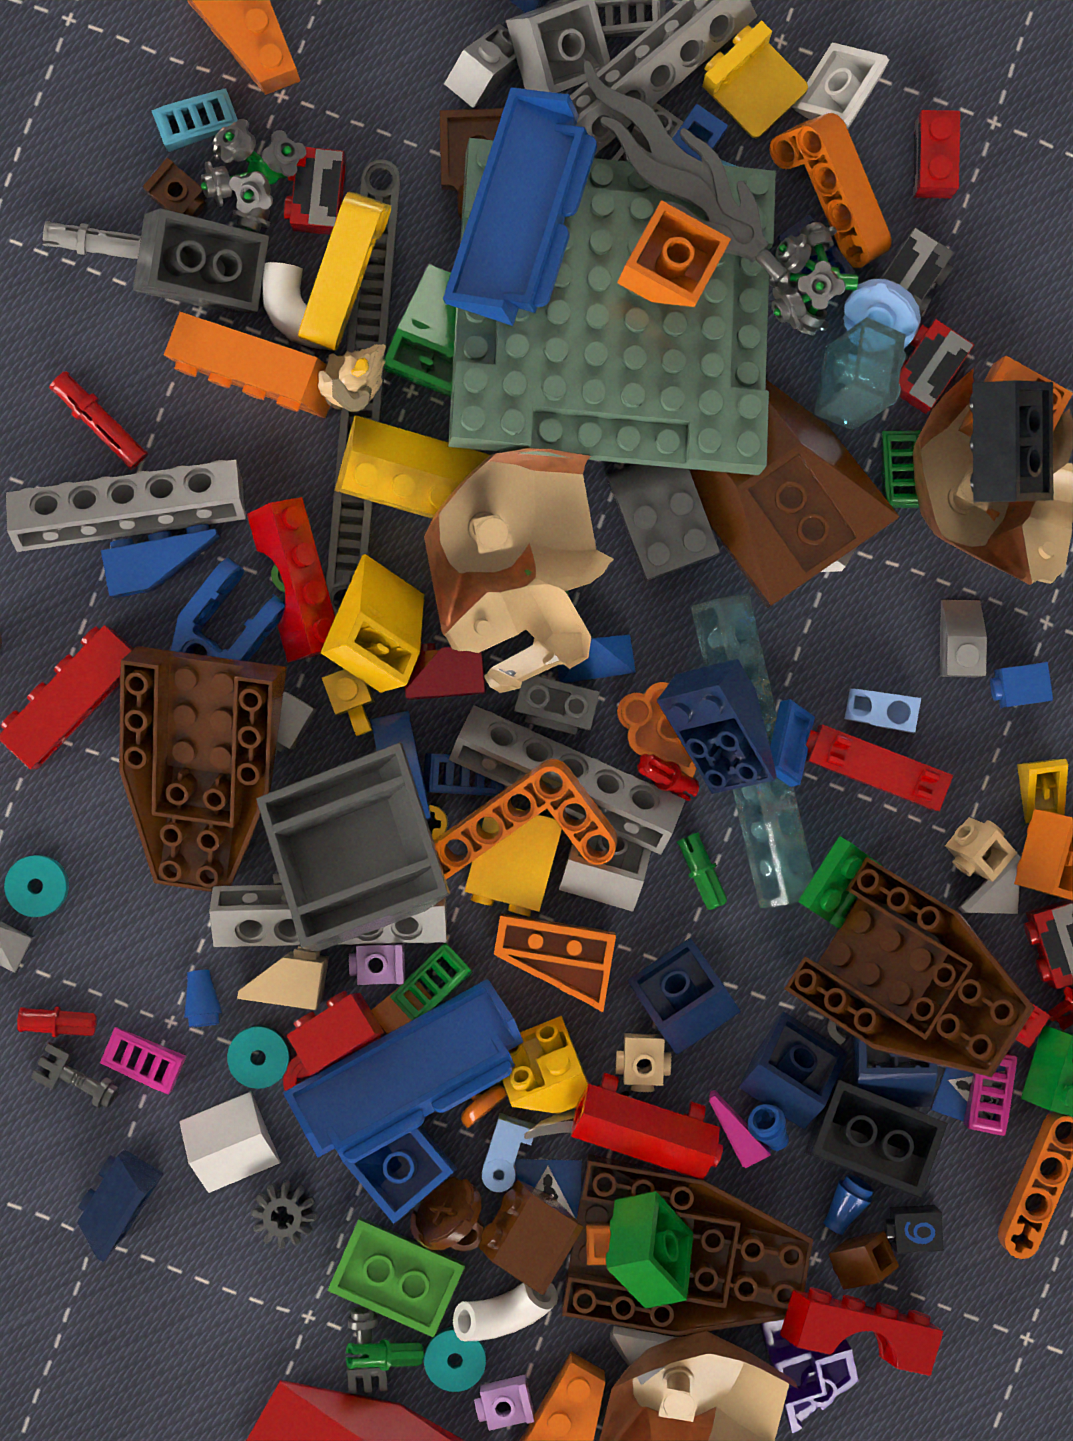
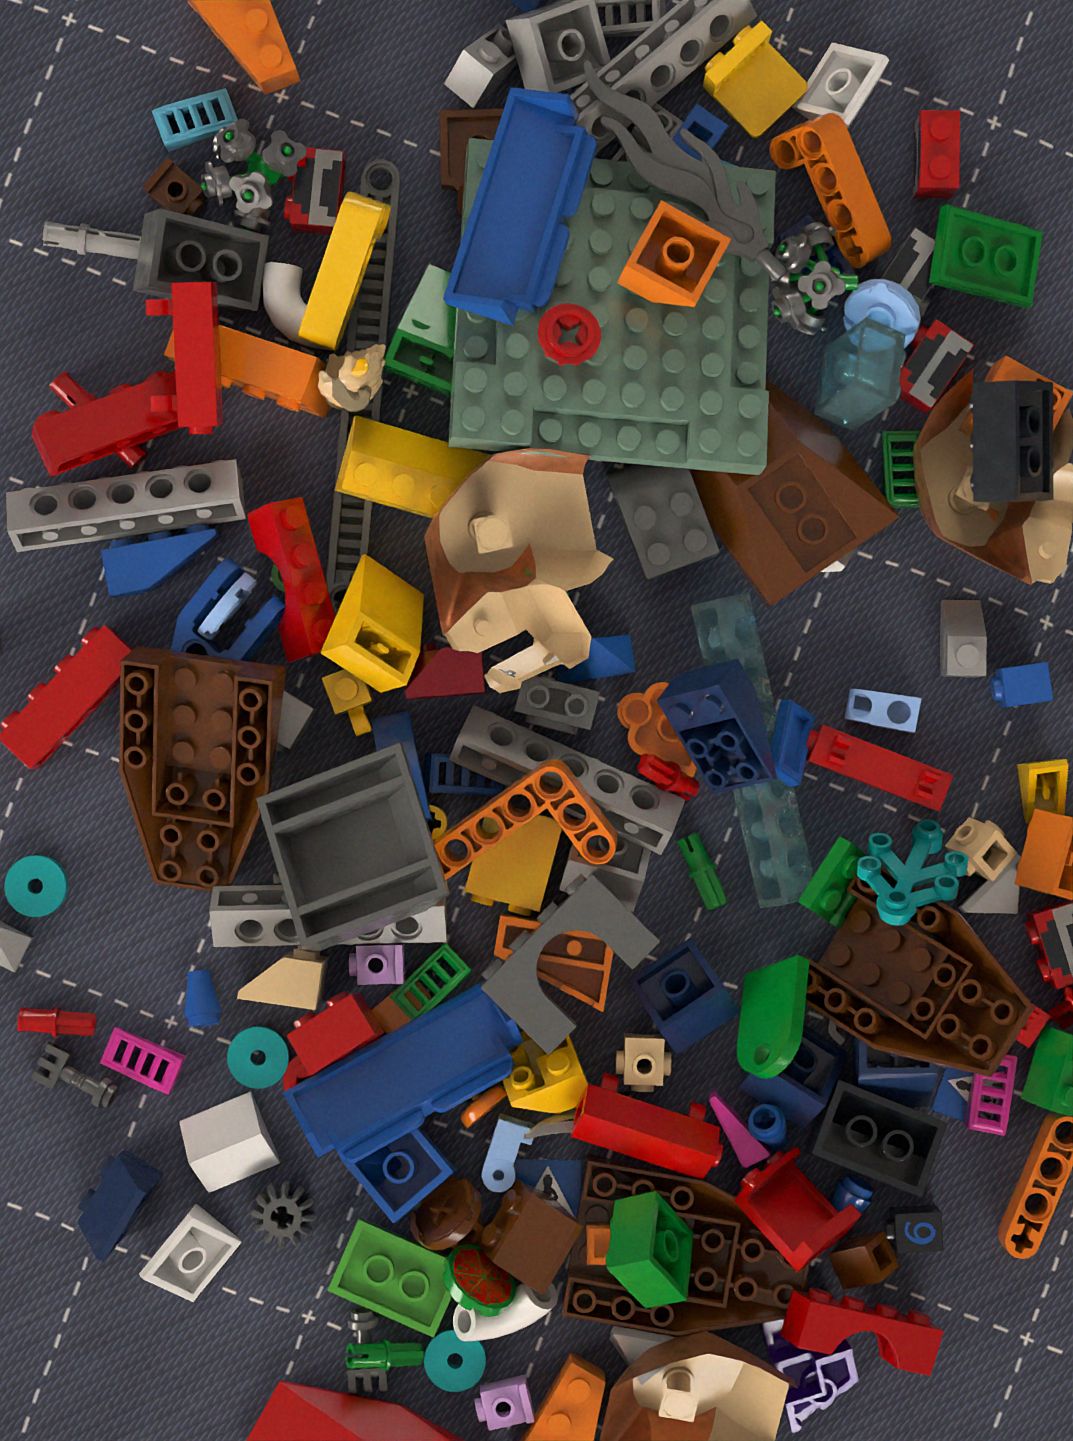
(104, 425): none -> red brick
(191, 1255): none -> white slope
(196, 356): none -> red brick
(227, 606): none -> light blue tile
(478, 1281): none -> tile
(515, 981): none -> dark grey arch
(569, 317): none -> red gear
(772, 1016): none -> green tile
(792, 1210): none -> red panel
(899, 904): none -> teal plant
(985, 256): none -> green tile

